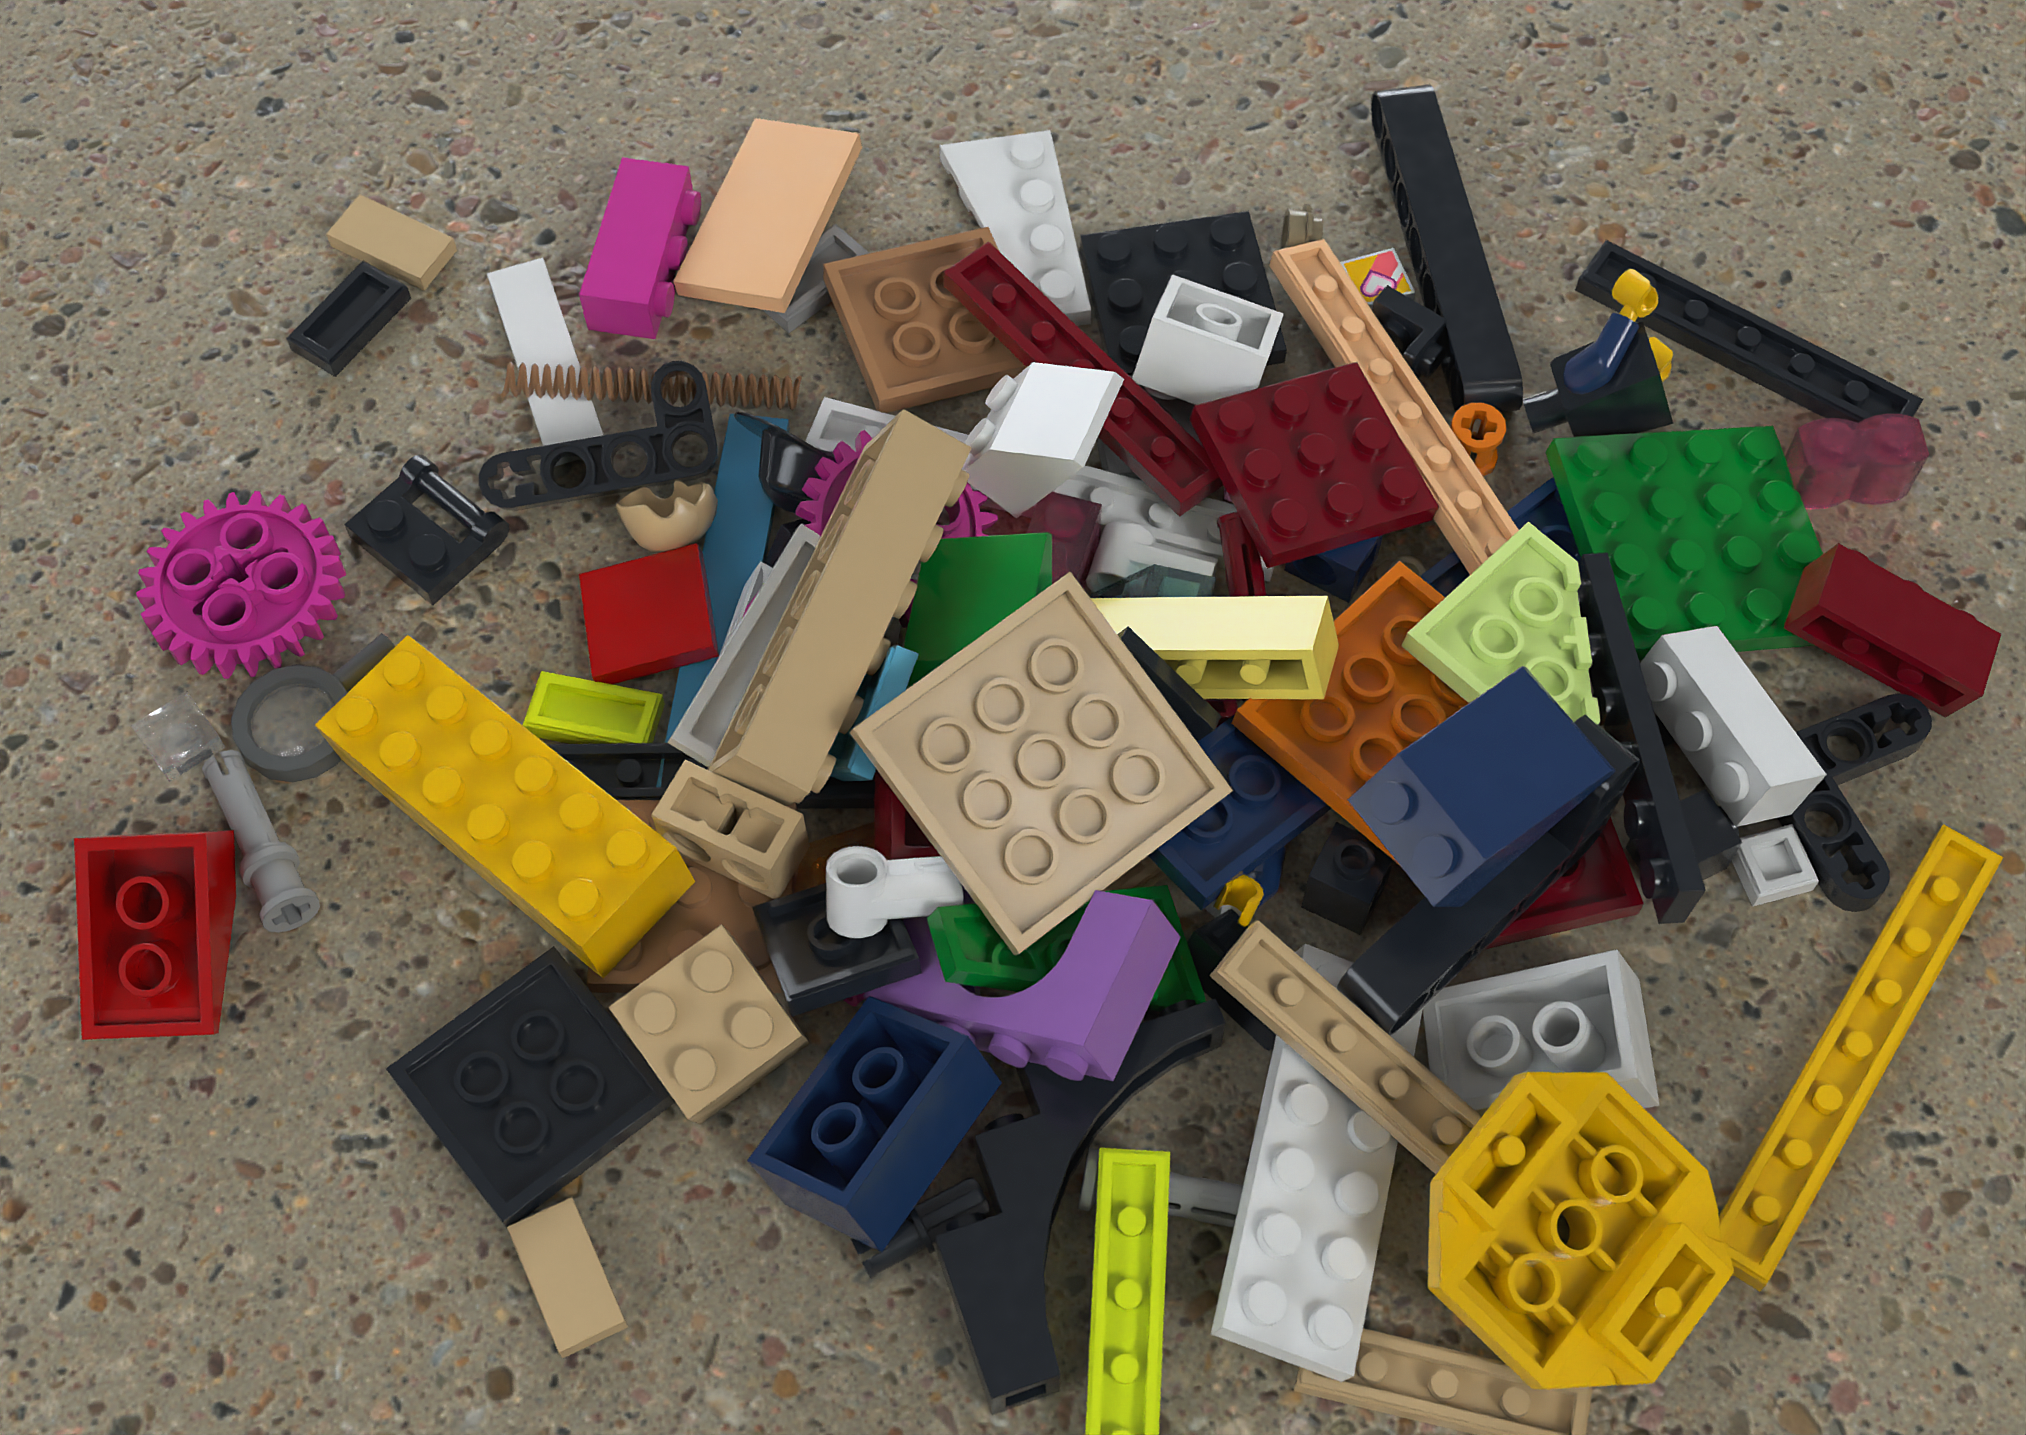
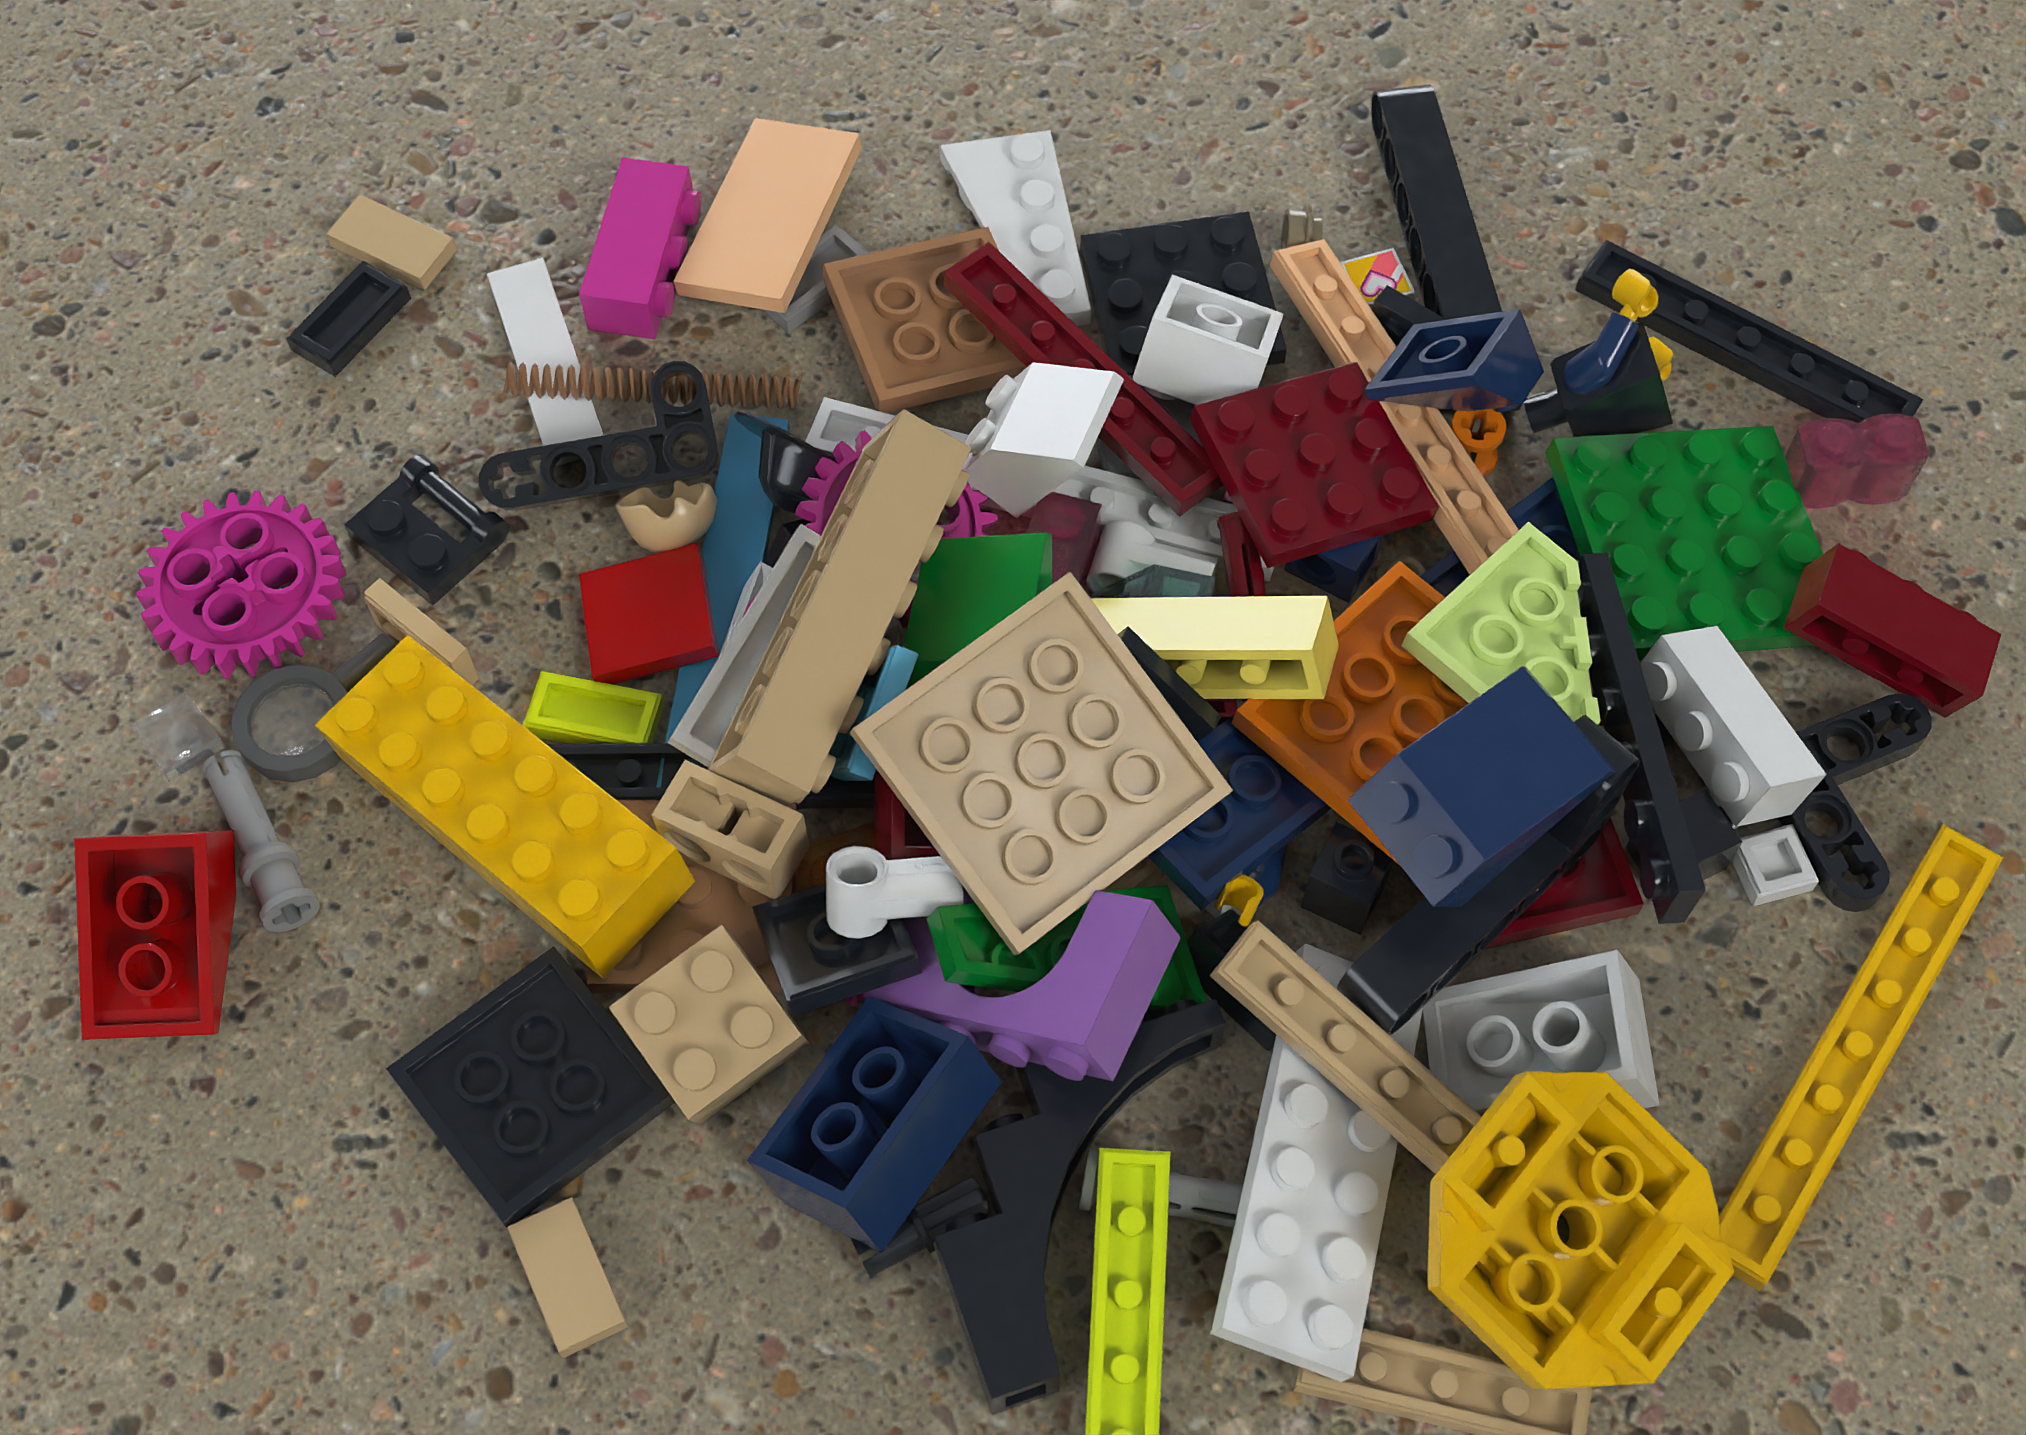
(401, 618): none -> tan tile
(1461, 365): none -> dark blue slope

